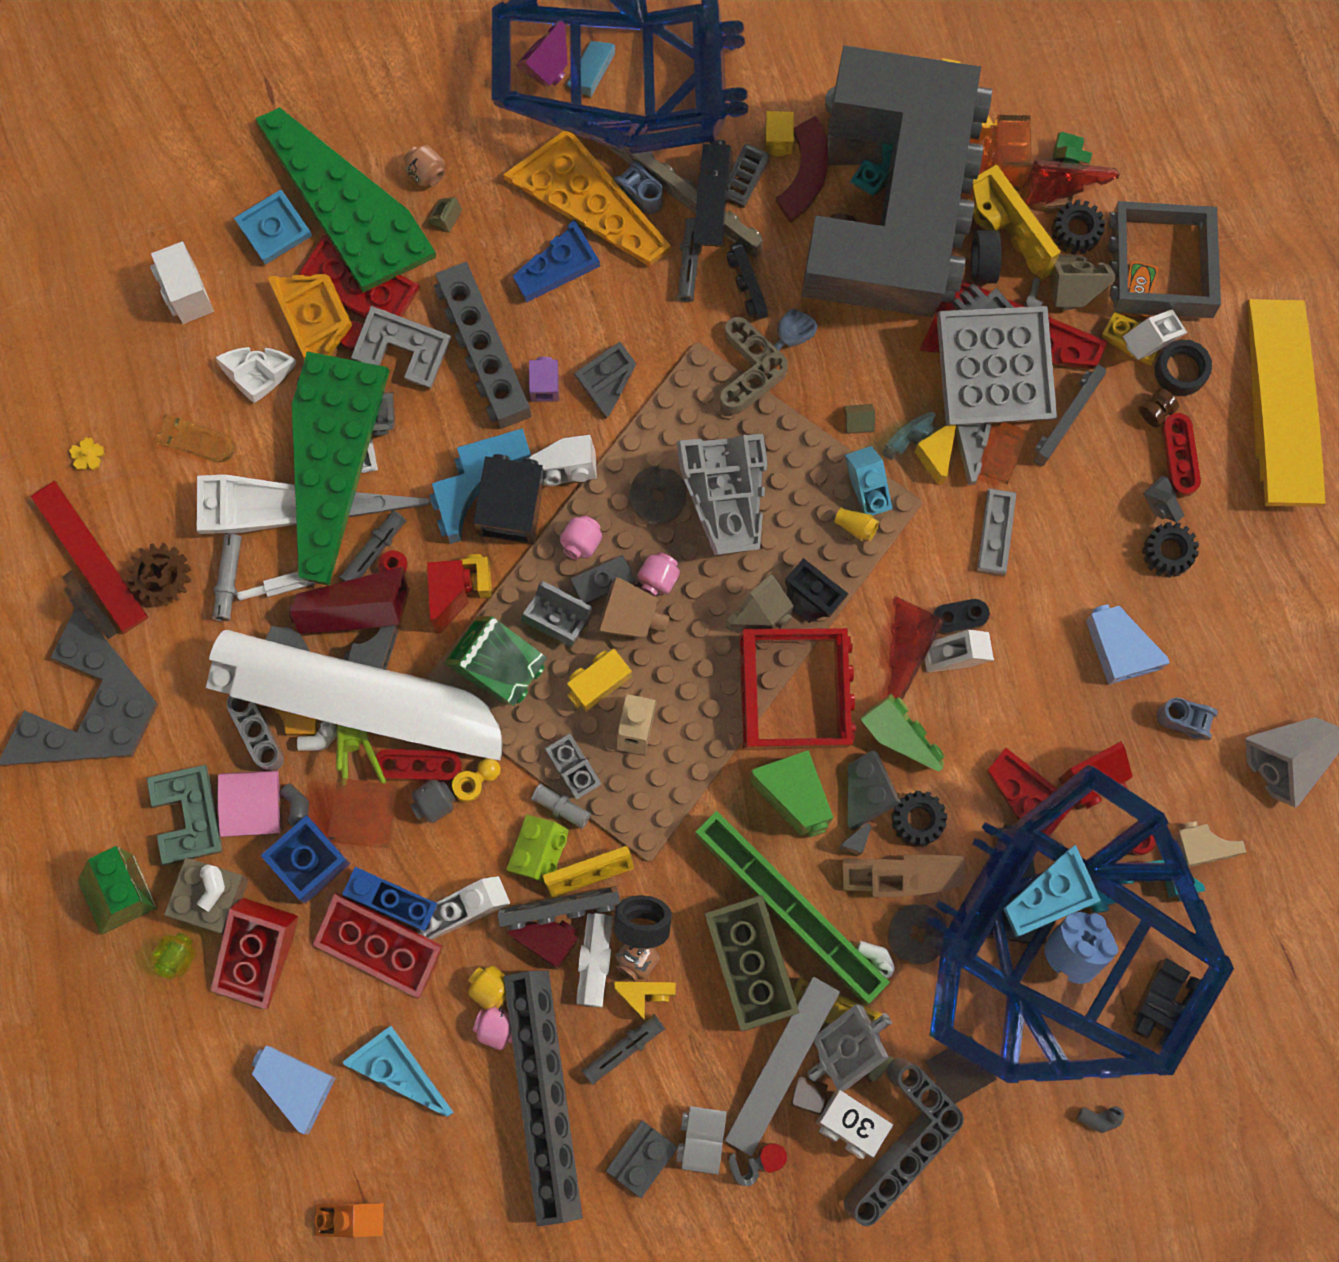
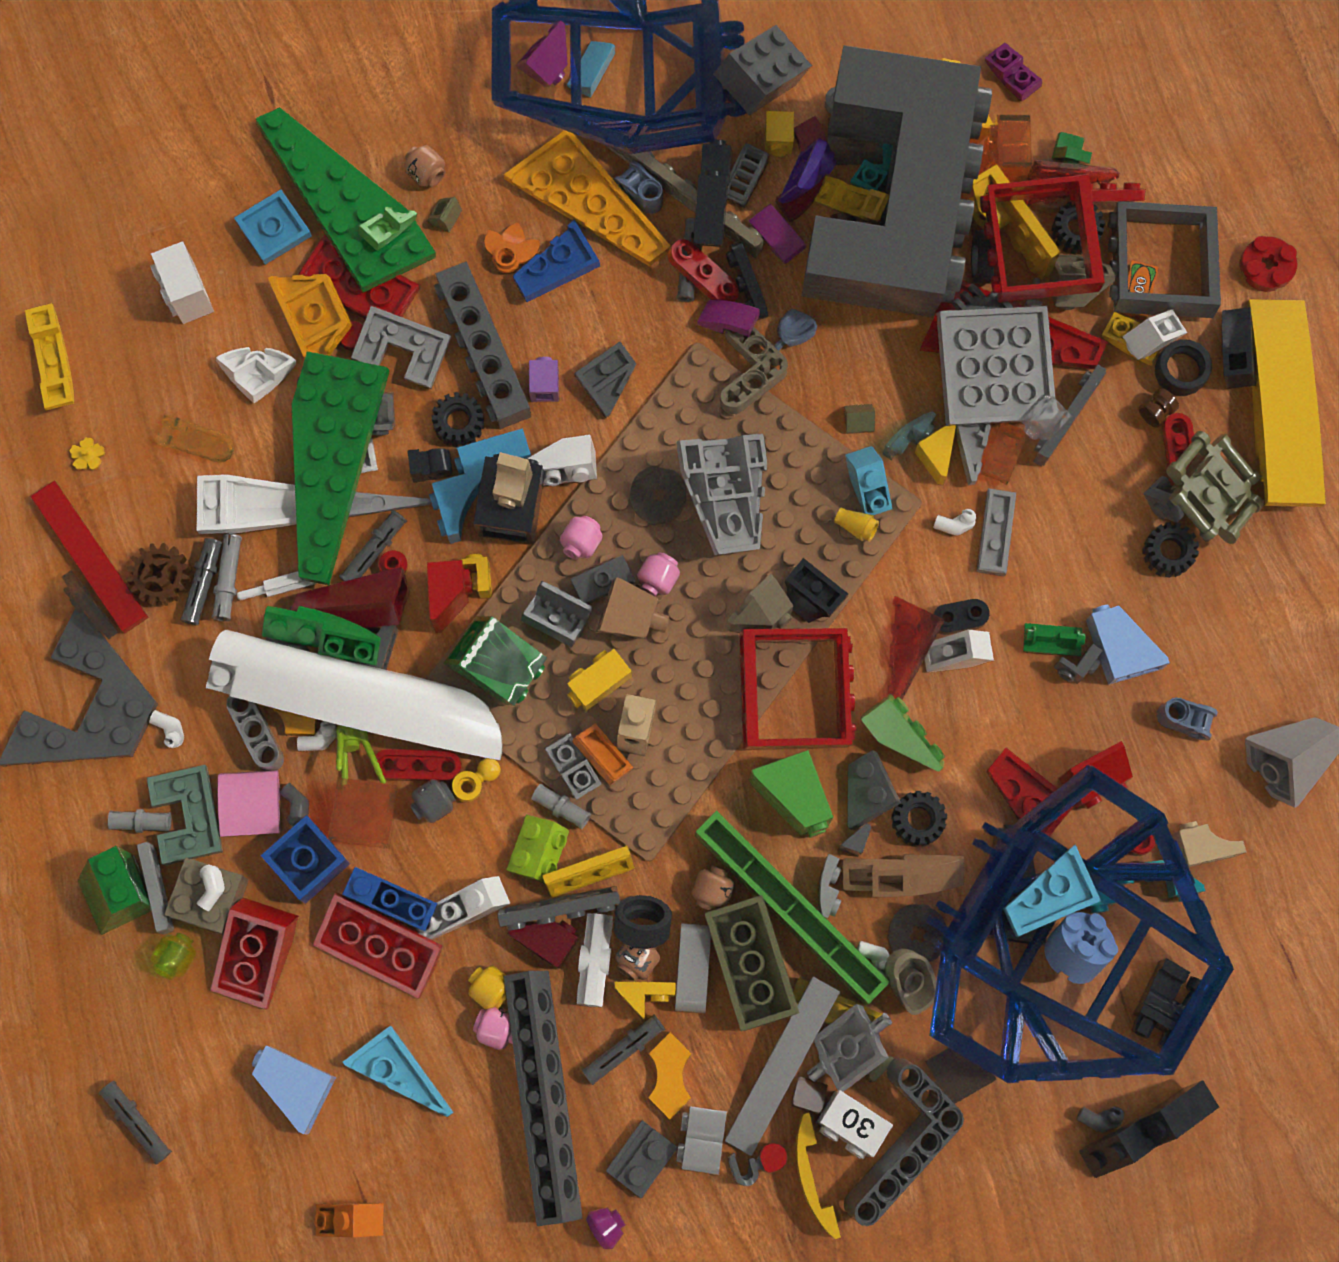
(51, 356): none -> yellow slope
(113, 1094): none -> dark grey pin
(139, 821): none -> light grey pin
(155, 887): none -> light grey tile
(172, 728): none -> white arm
(200, 585): none -> dark grey pin
(319, 629): none -> green slope
(385, 227): none -> bright green slope
(429, 464): none -> black leg
(453, 404): none -> black tyre
(510, 245): none -> orange plate
(512, 480): none -> tan arch
(602, 754): none -> orange tile
(606, 1226): none -> magenta cone
(670, 1091): none -> light orange tile
(692, 266): none -> red plate
(693, 968): none -> light grey beam
(713, 888): none -> nougat head
(729, 315): none -> magenta slope
(762, 69): none -> dark grey brick
(777, 233): none -> magenta slope
(808, 170): none -> dark purple slope
(825, 1215): none -> yellow slope
(827, 896): none -> light grey slope
(852, 200): none -> yellow slope
(911, 980): none -> dark tan piece
(957, 525): none -> white arm
(1011, 71): none -> magenta slope
(1044, 418): none -> clear brick
(1053, 639): none -> green hinge
(1072, 185): none -> red window
(1087, 664): none -> dark grey bracket
(1110, 192): none -> red plate
(1150, 1130): none -> black arch
(1211, 489): none -> olive brick
(1238, 348): none -> black slope
(1275, 250): none -> red plate

